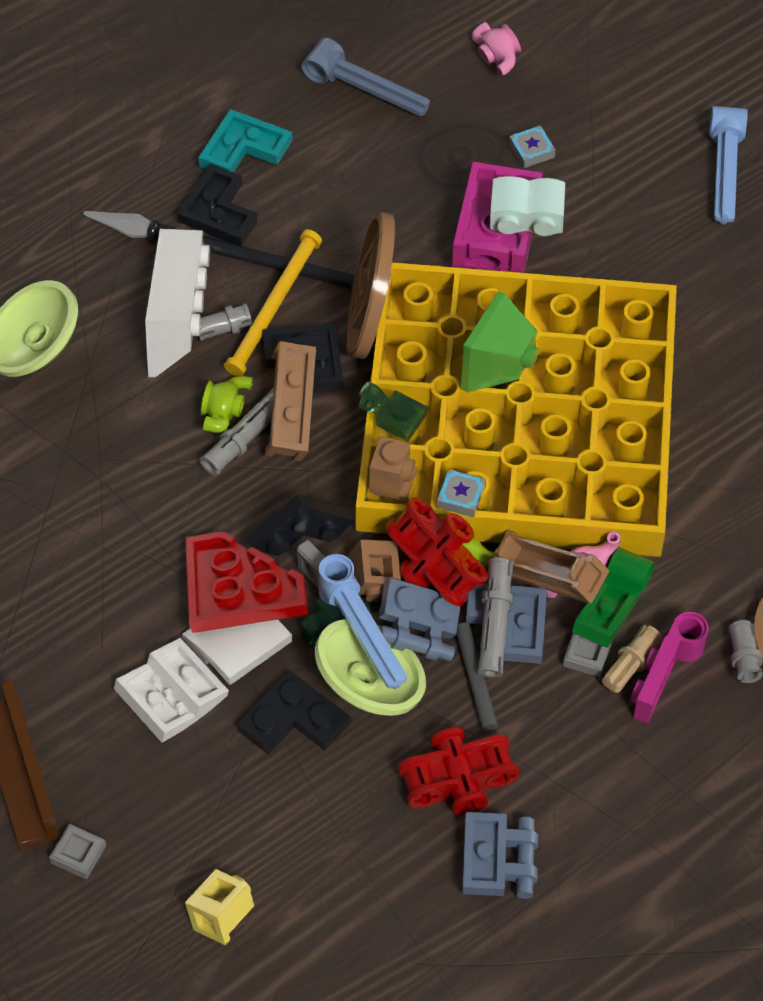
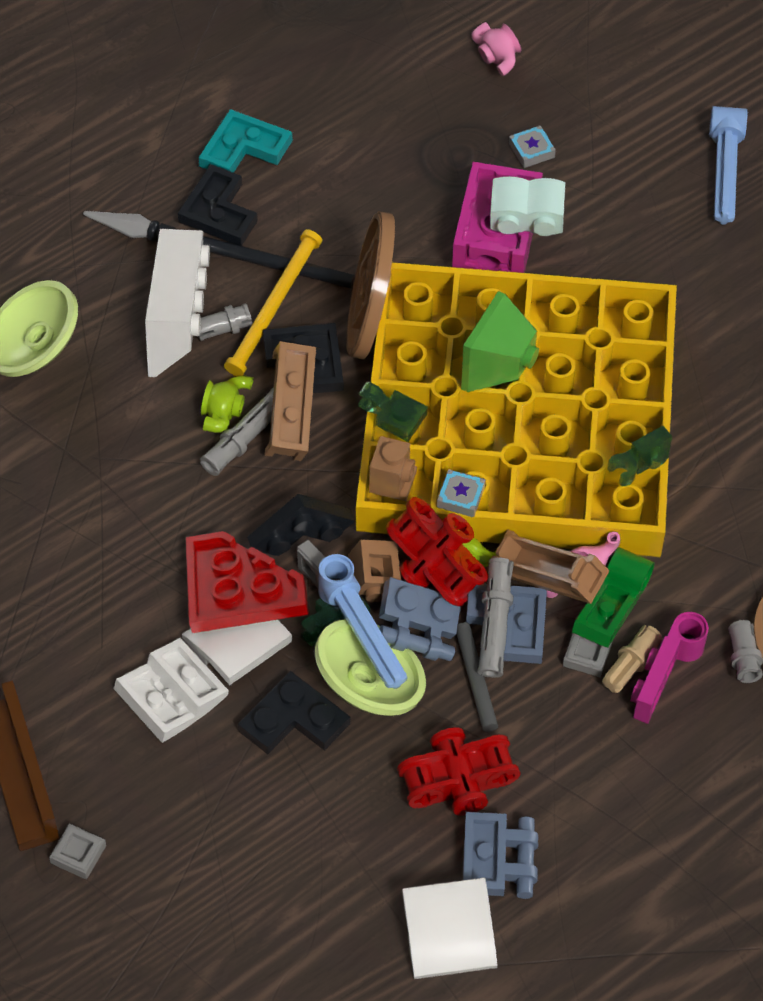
(219, 905): light yellow brick -> none
(328, 63): sand blue axle -> none
(449, 928): none -> white slope
(645, 453): none -> clear green plate

